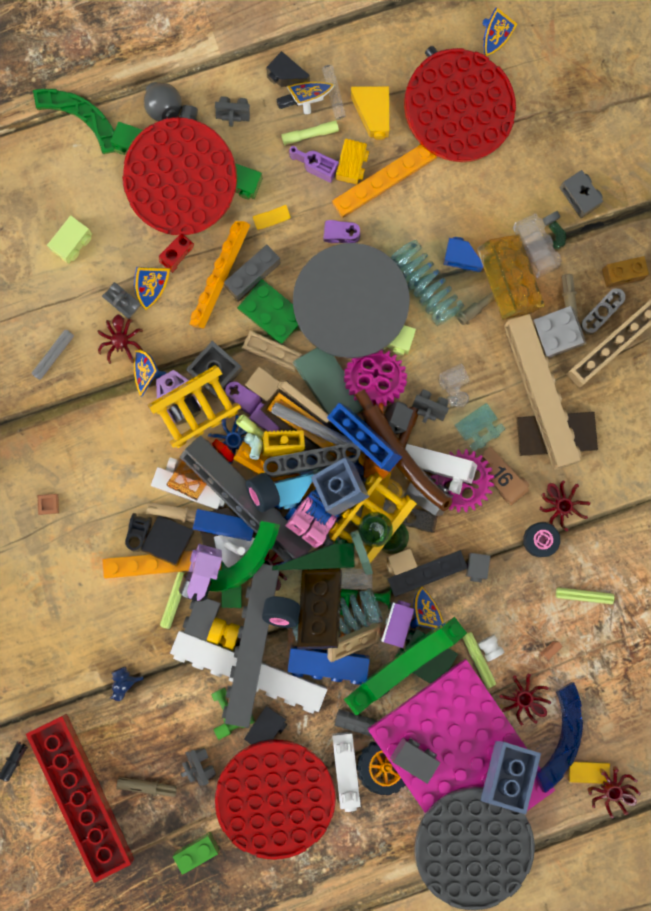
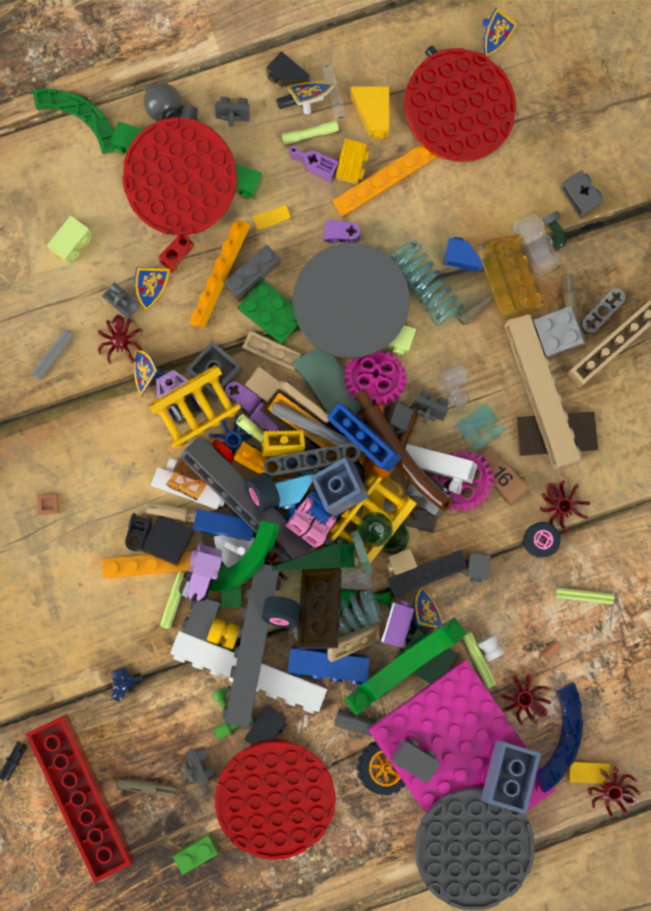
(256, 445): light aqua arm -> none
(346, 771): white brick -> none
(625, 272): pearl gold brick -> none

